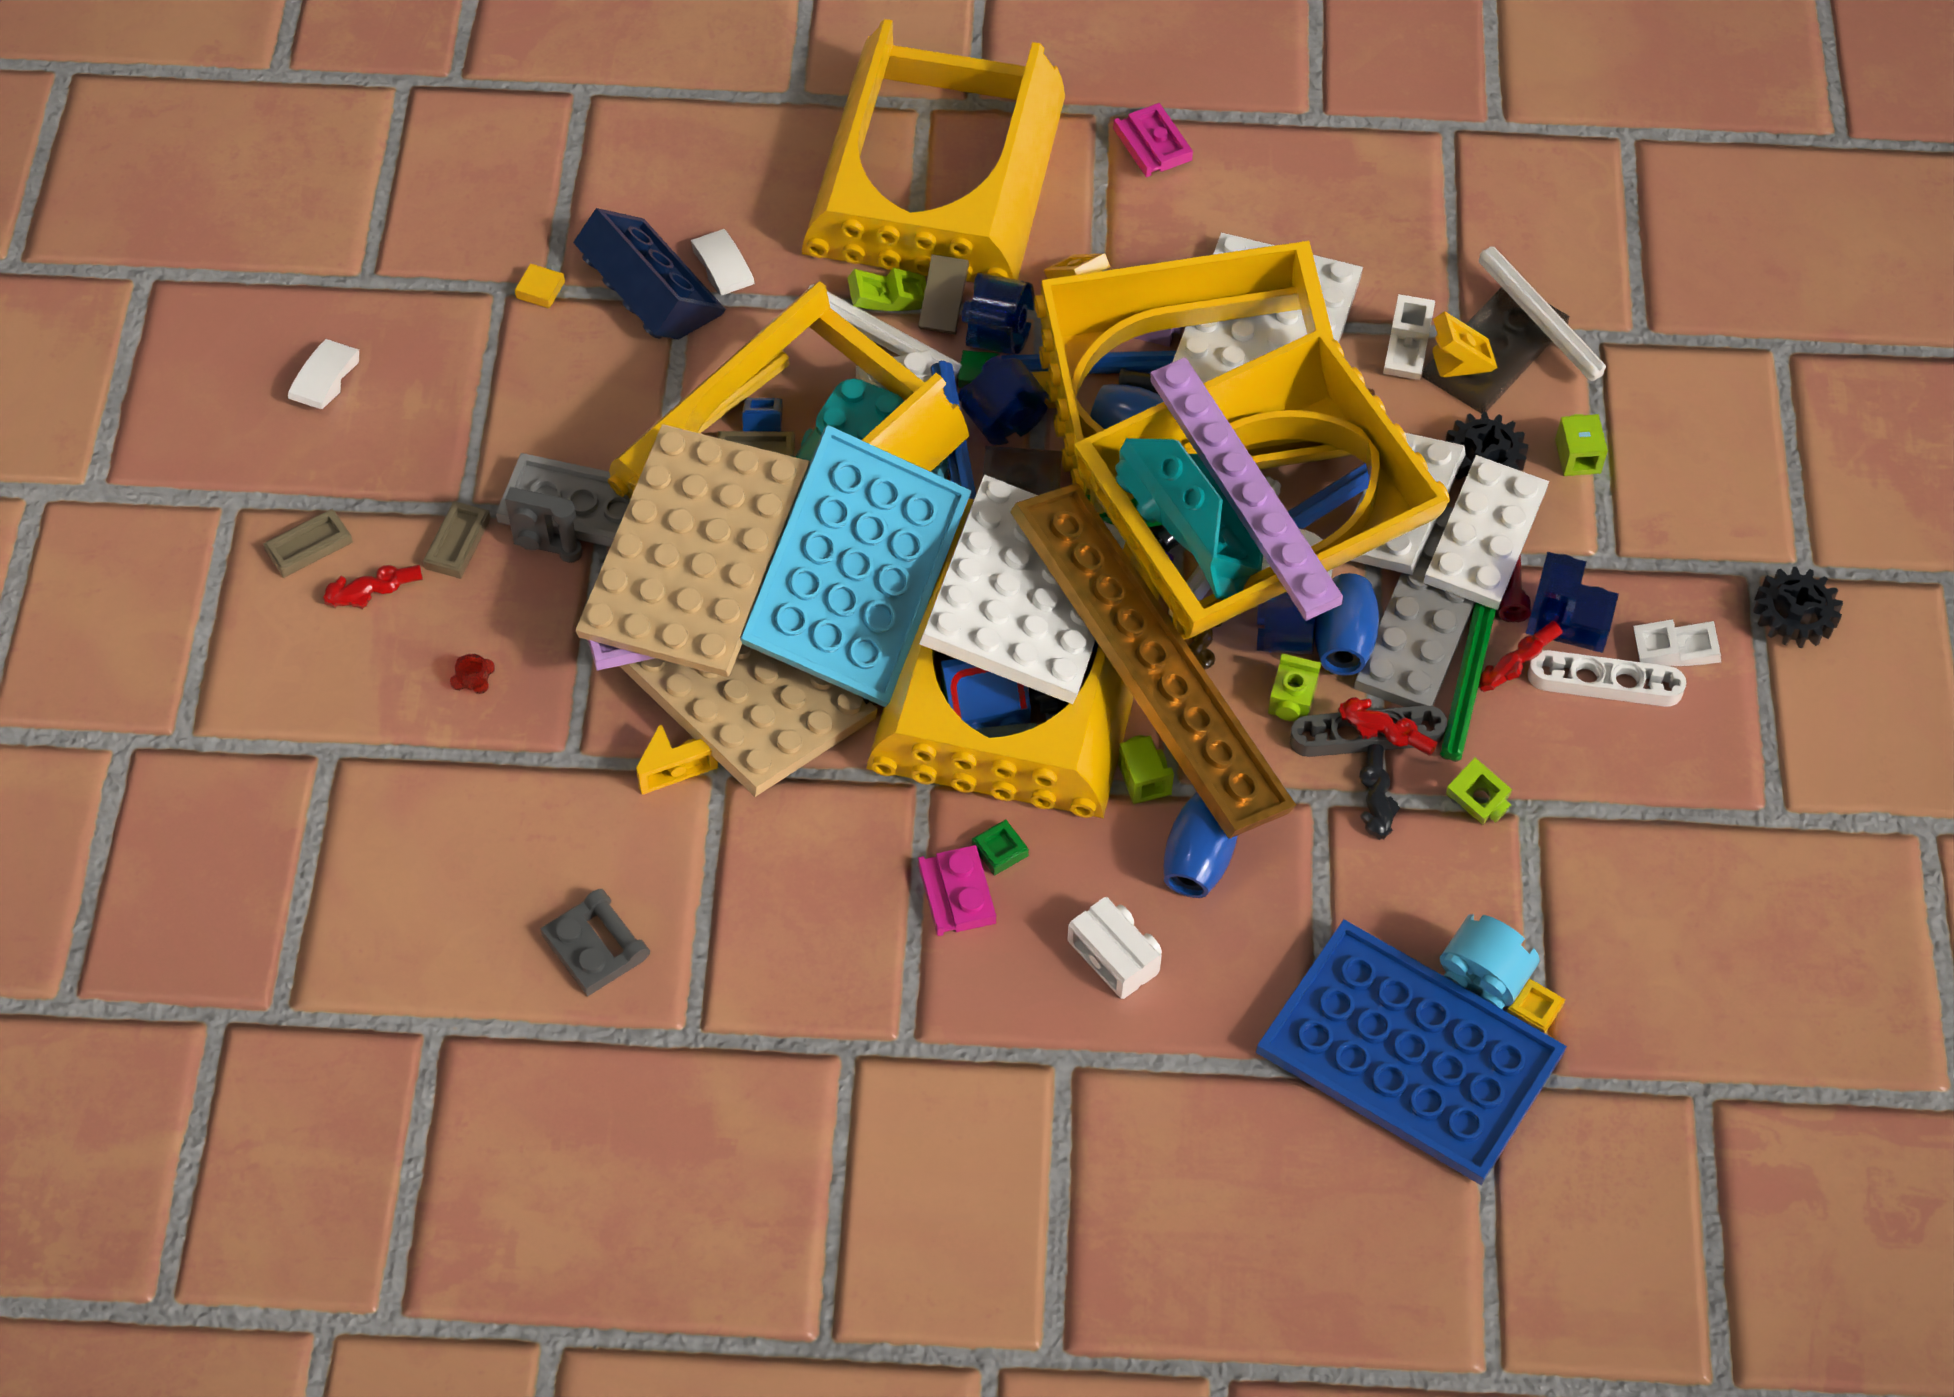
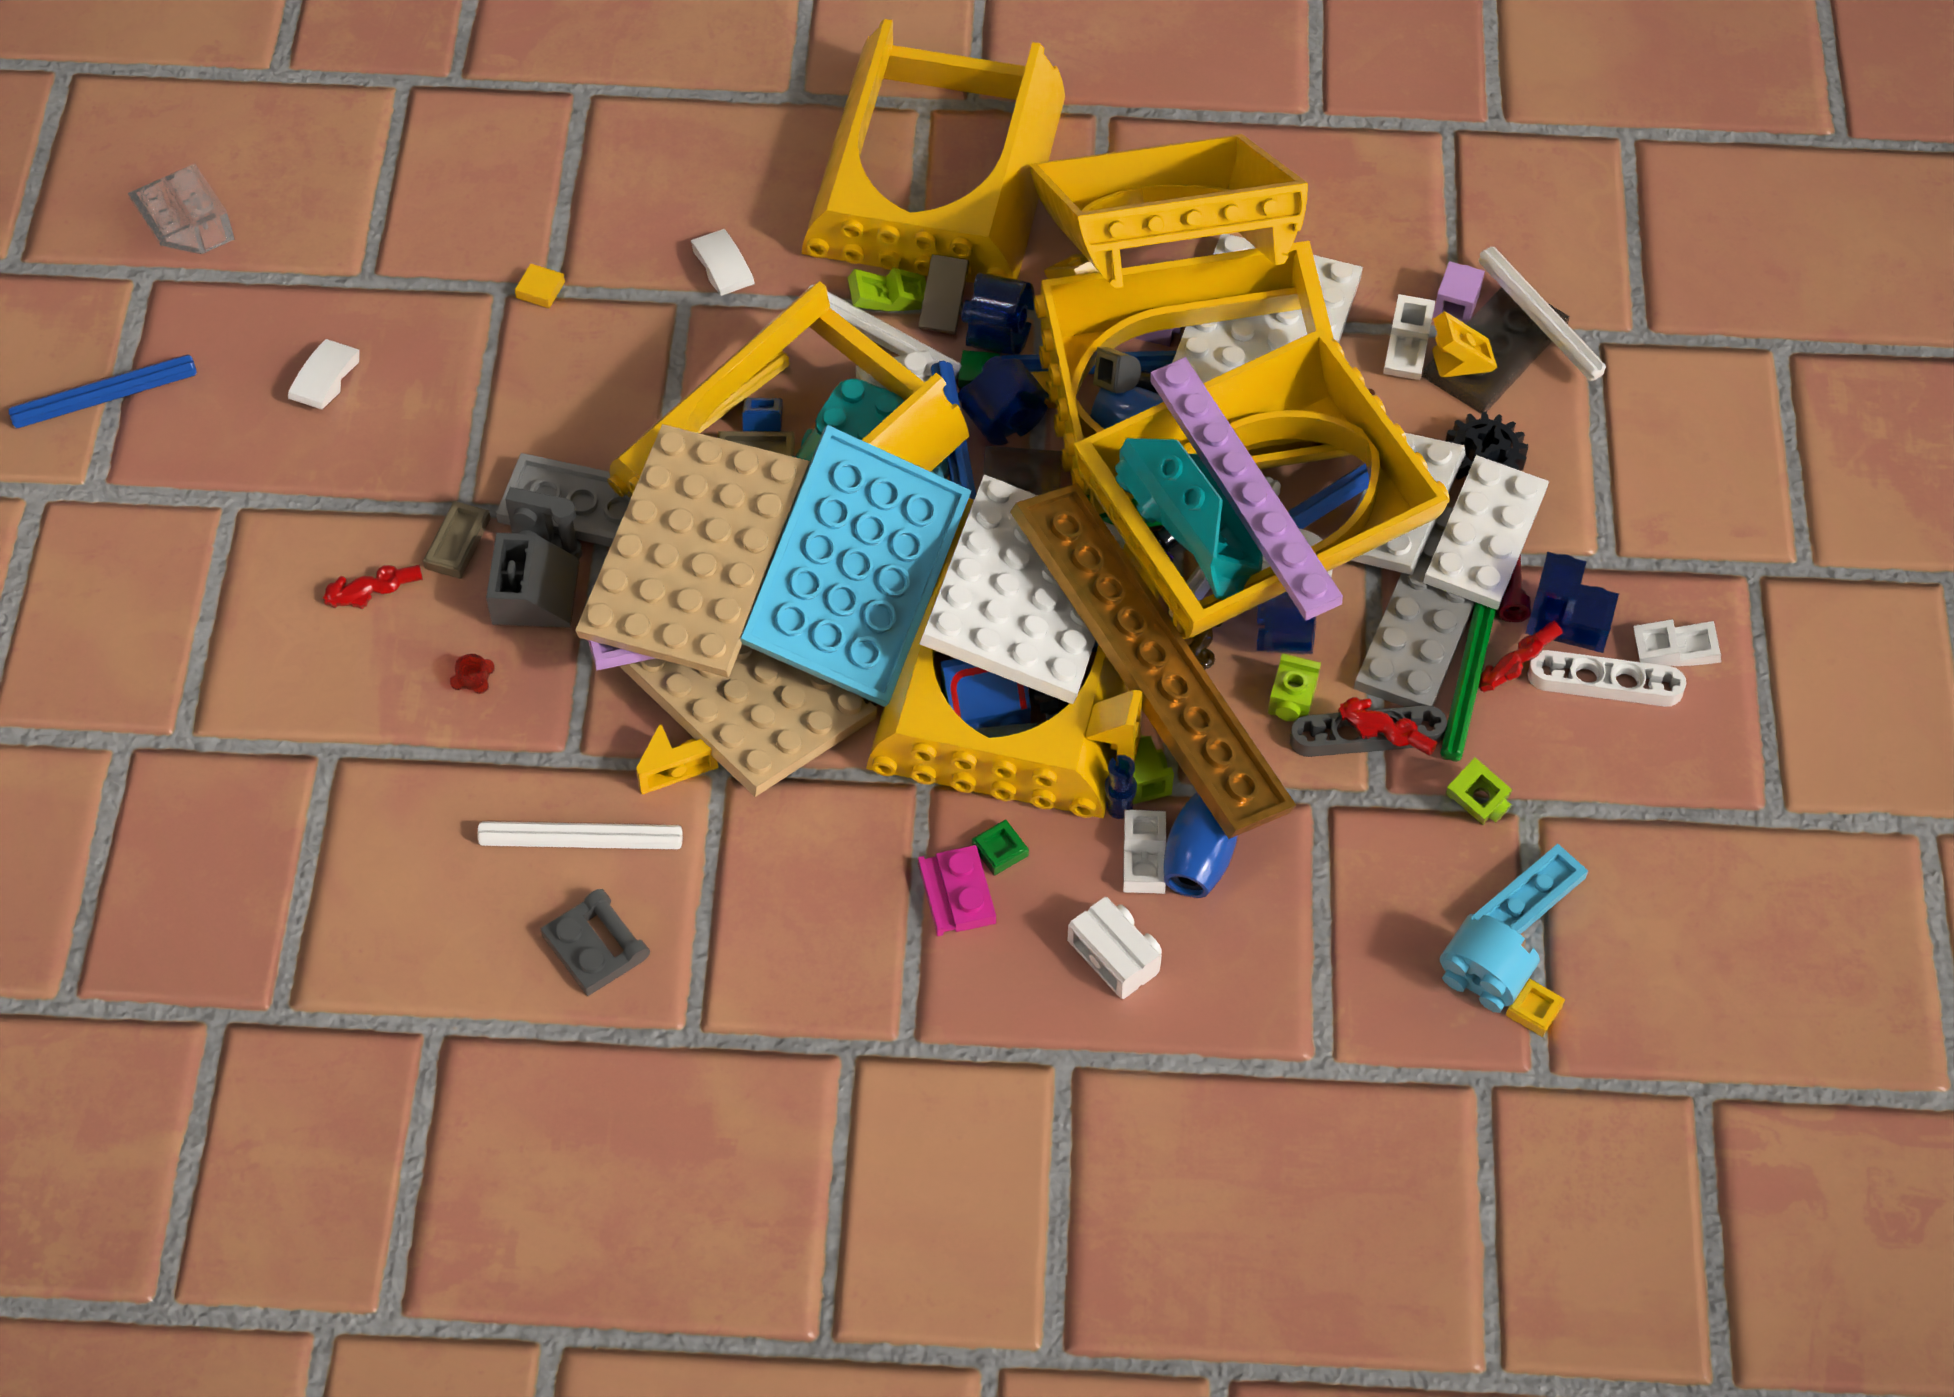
(102, 391): none -> blue axle
(184, 212): none -> clear slope
(308, 543): dark tan tile -> none
(531, 582): none -> dark grey slope
(580, 835): none -> white axle
(646, 274): dark blue slope -> none
(1116, 370): none -> dark grey brick
(1118, 723): none -> yellow slope
(1120, 786): none -> clear blue pin
(1144, 851): none -> white slope
(1153, 139): dark pink plate -> none
(1172, 196): none -> yellow panel
(1349, 631): blue piece -> none
(1381, 807): black animal -> none
(1411, 1051): blue plate -> none
(1459, 291): none -> lavender brick
(1535, 890): none -> medium azure plate
(1581, 444): lime brick -> none
(1797, 607): black gear -> none

